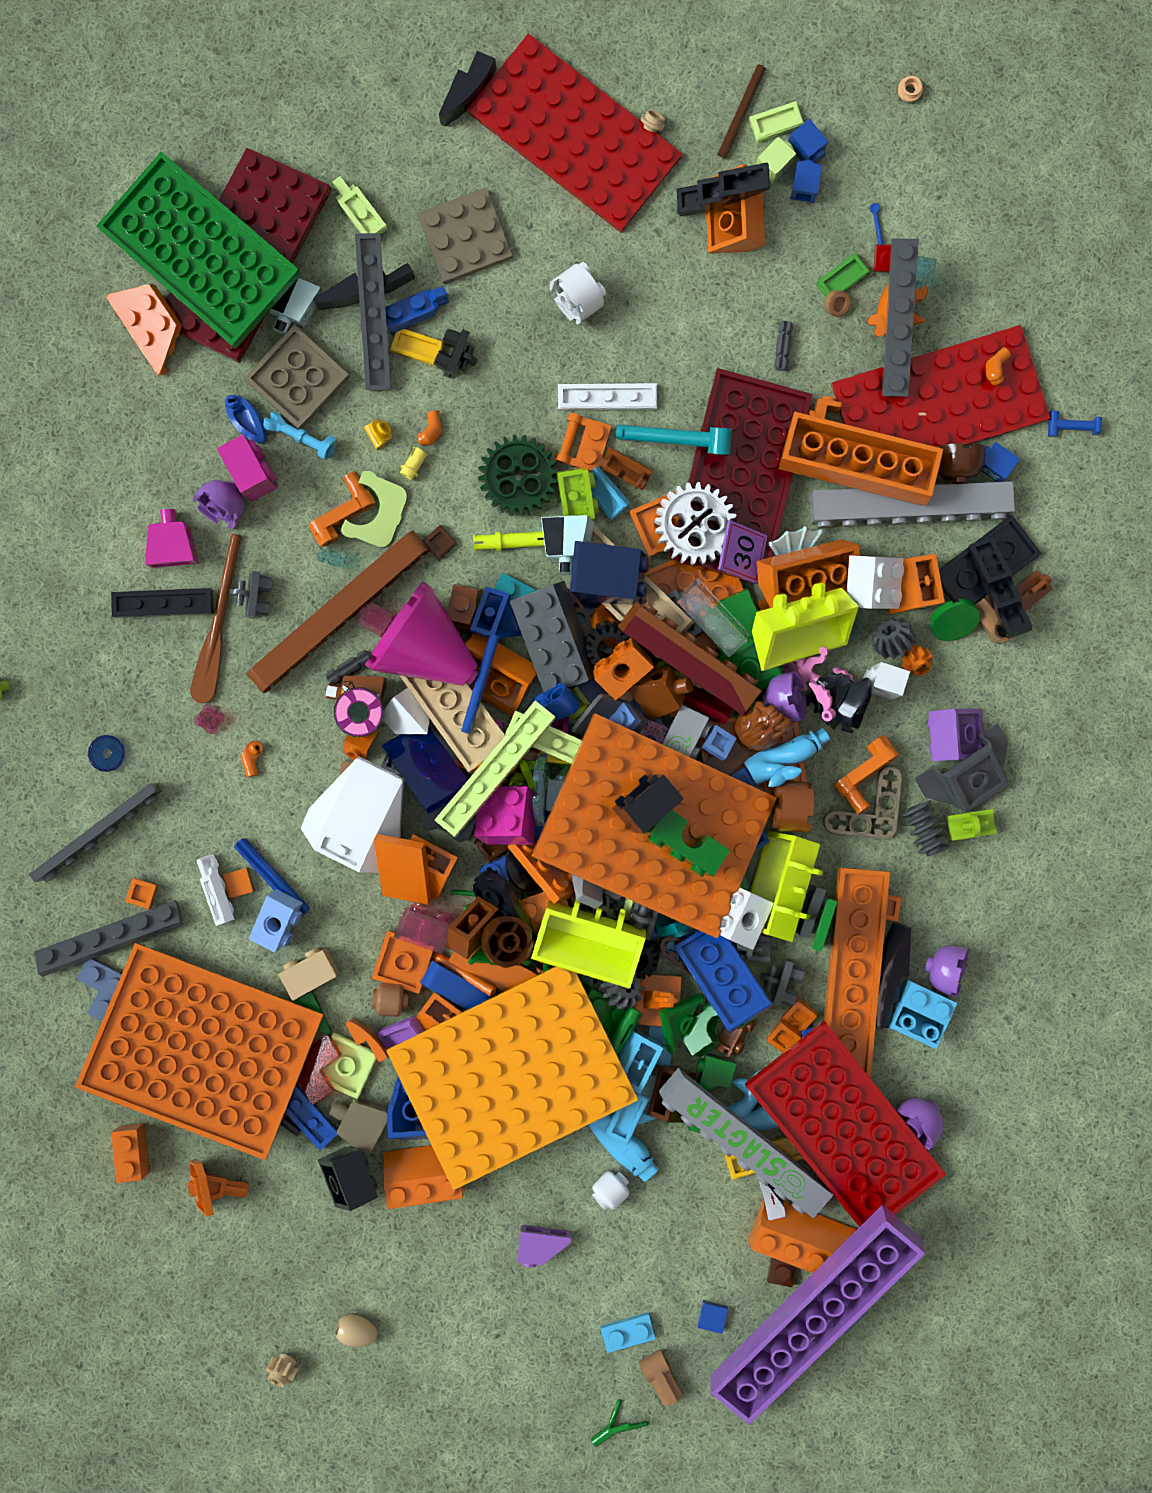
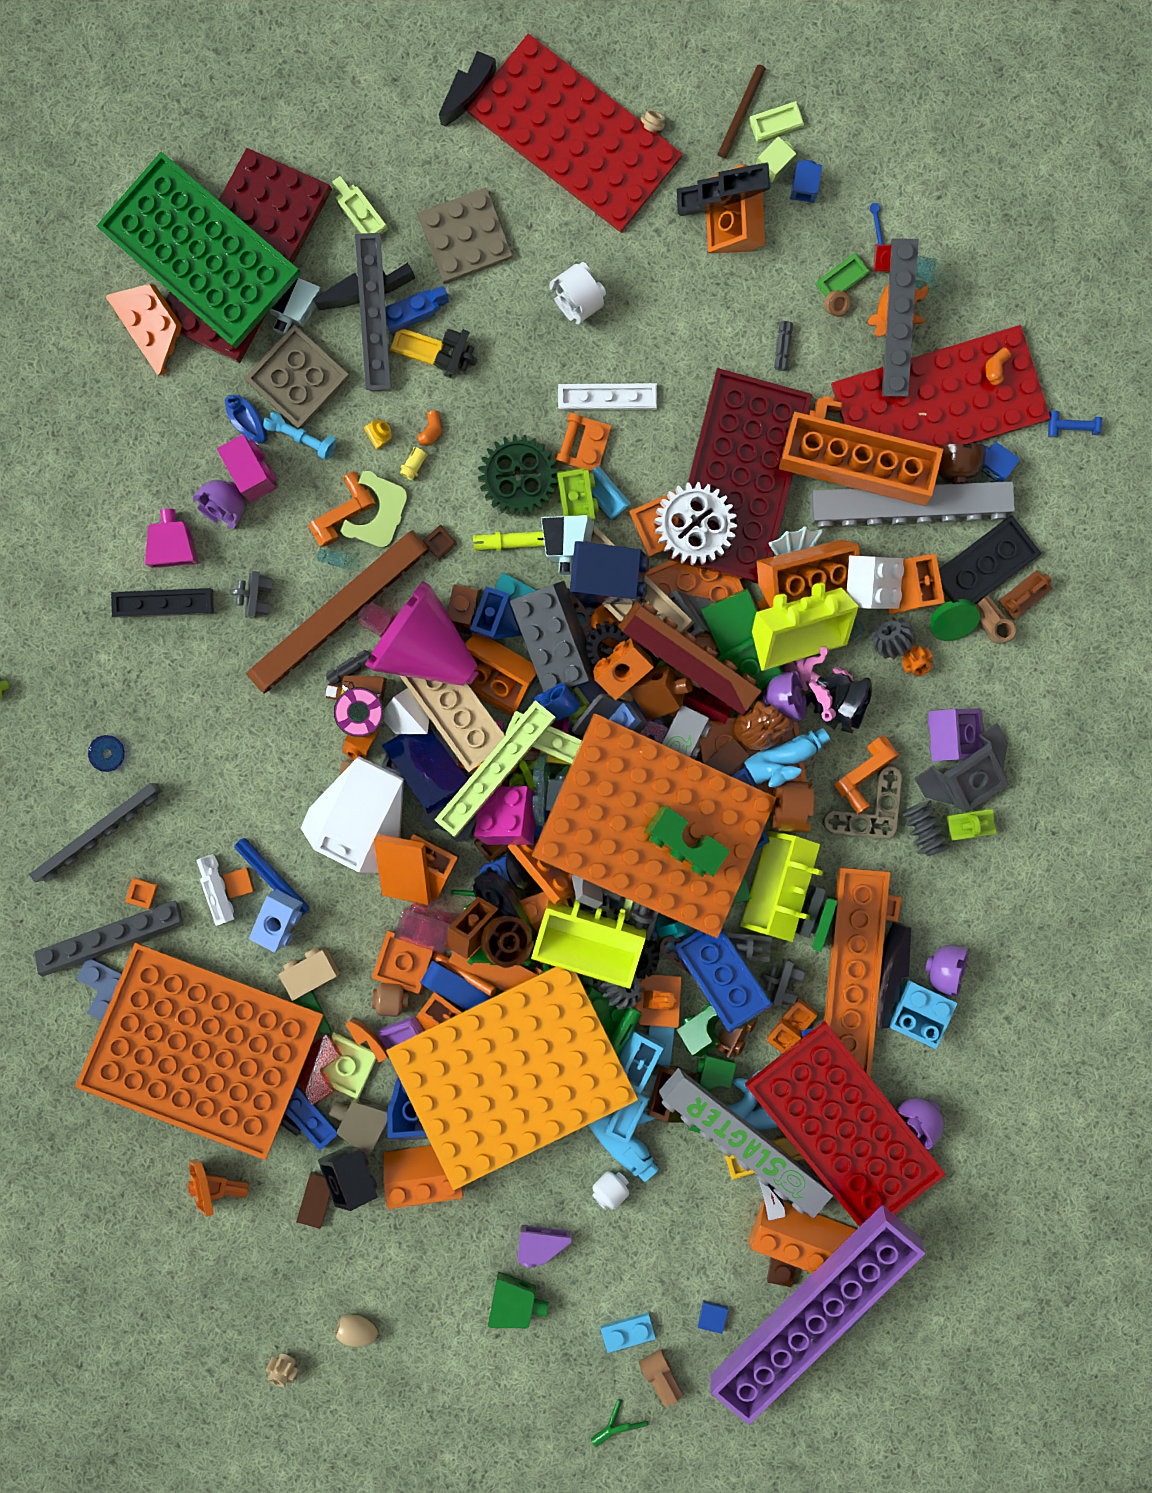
(130, 1153): orange brick -> none
(201, 720): clear pink plate -> none
(208, 664): dark orange piece -> none
(249, 757): orange arm -> none
(314, 1201): none -> reddish brown tile
(480, 684): blue piece -> none
(514, 1303): none -> green torso
(625, 468): dark orange hinge -> none
(647, 803): black container -> none
(677, 1020): green tile -> none
(713, 617): clear brick -> none
(716, 440): teal piece -> none
(718, 742): medium blue plate -> none
(741, 551): medium lavender piece -> none
(748, 928): white brick -> none
(808, 142): blue brick -> none
(887, 680): white brick -> none
(912, 82): light nougat plate -> none
(1000, 587): black slope -> none

